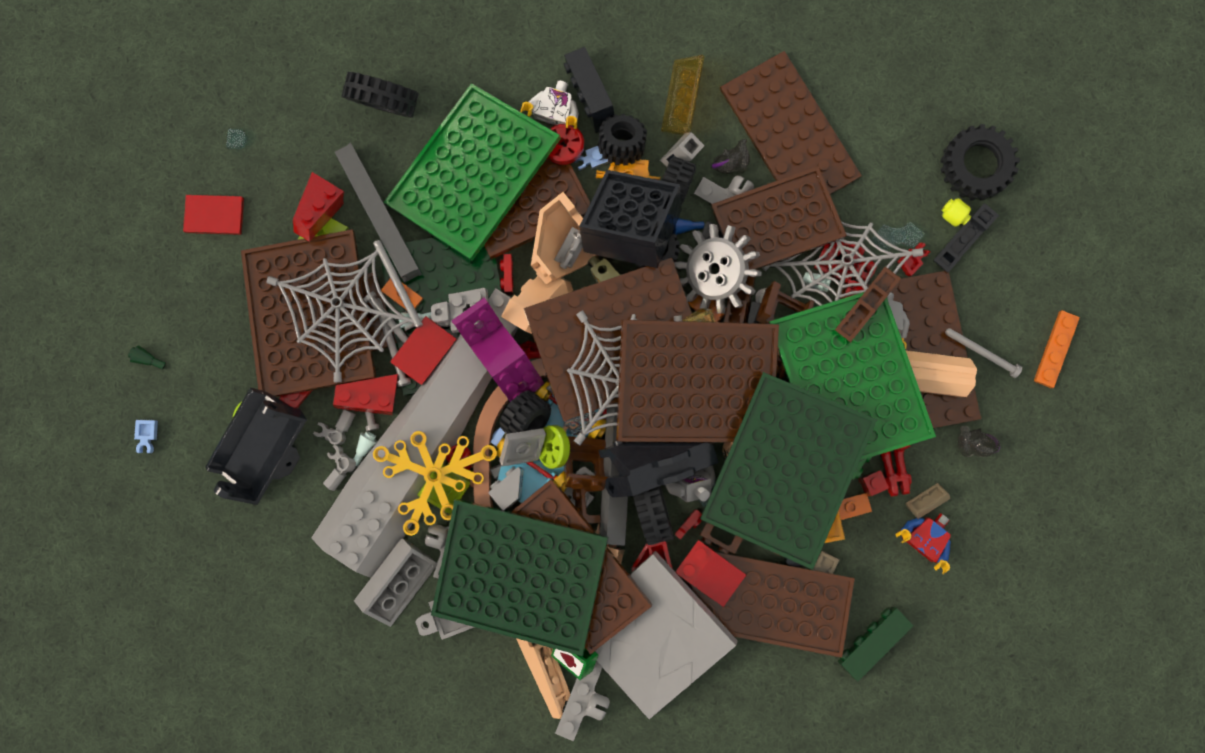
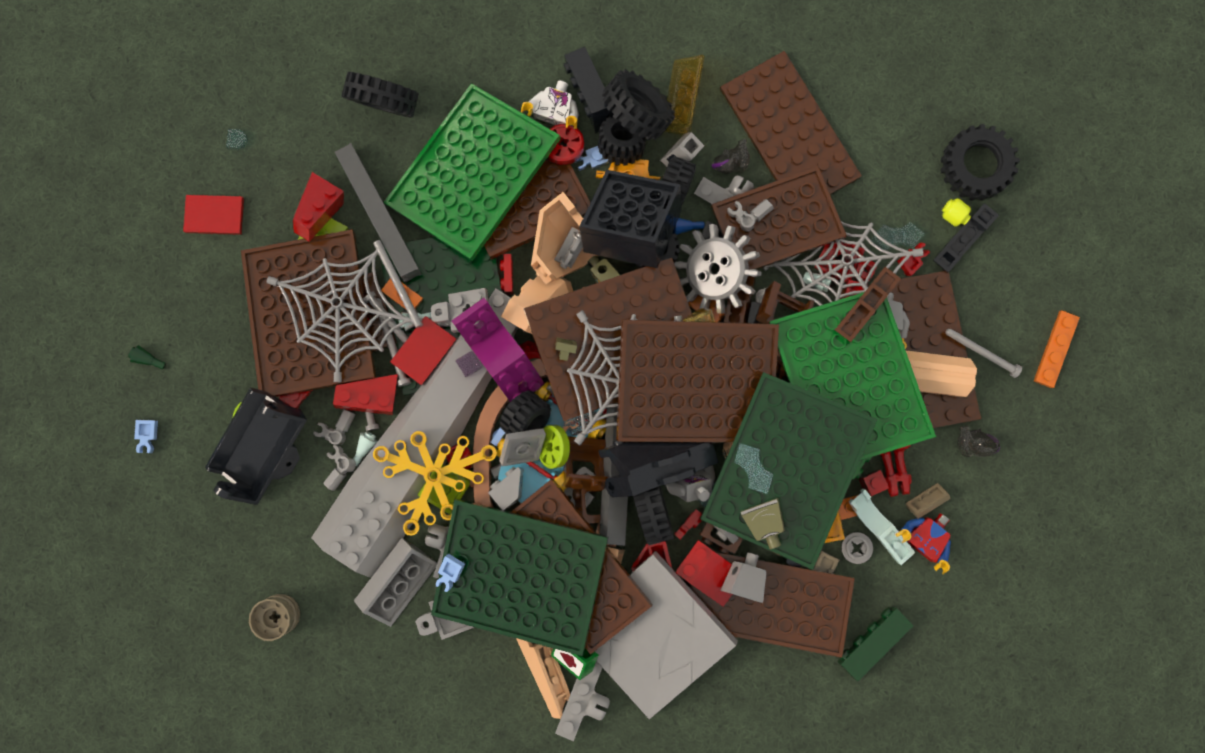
(271, 627): none -> dark tan wheel
(450, 571): none -> light blue plate
(468, 363): none -> clear purple tile
(565, 346): none -> olive tile
(638, 105): none -> black tyre
(724, 535): none -> light grey plate
(746, 579): none -> light grey torso
(748, 220): none -> light grey bar
(758, 476): none -> clear light blue tile
(765, 522): none -> olive torso
(866, 548): none -> light grey gear
(881, 527): none -> light aqua piece

